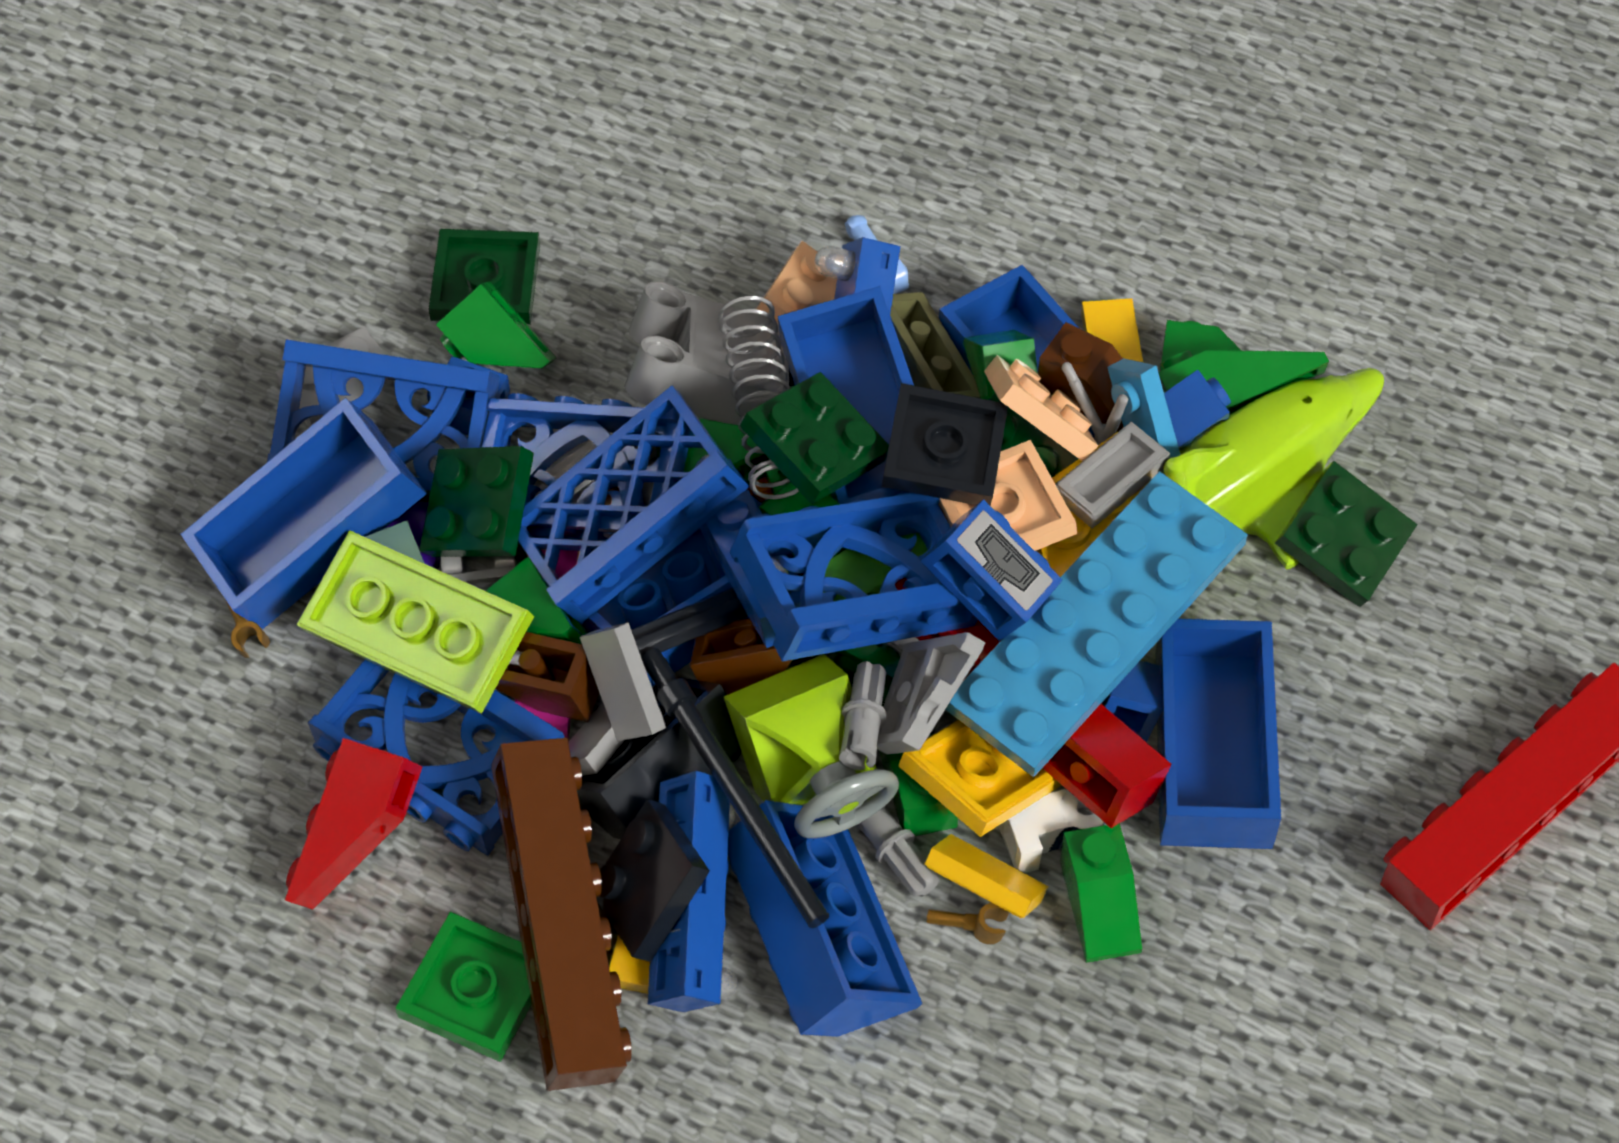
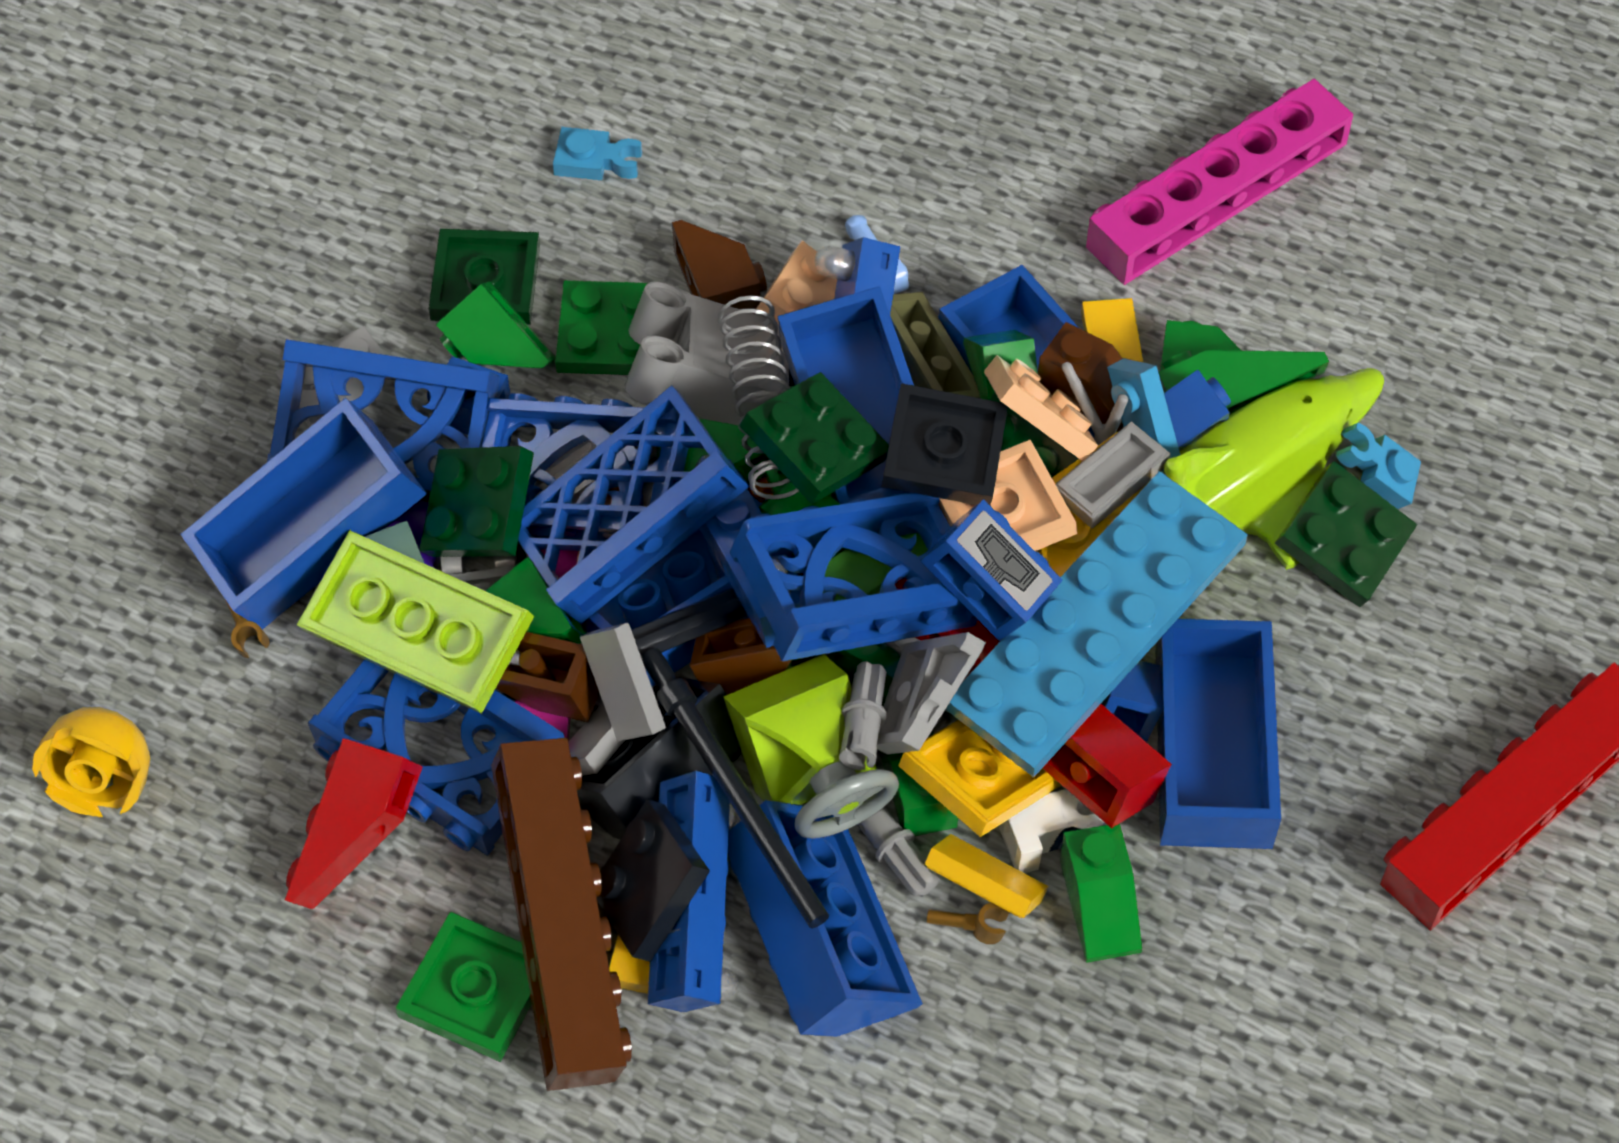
(83, 755): none -> yellow cylinder
(589, 153): none -> dark azure plate
(596, 326): none -> green plate
(717, 266): none -> reddish brown slope
(1218, 180): none -> dark pink brick
(1385, 464): none -> dark azure plate

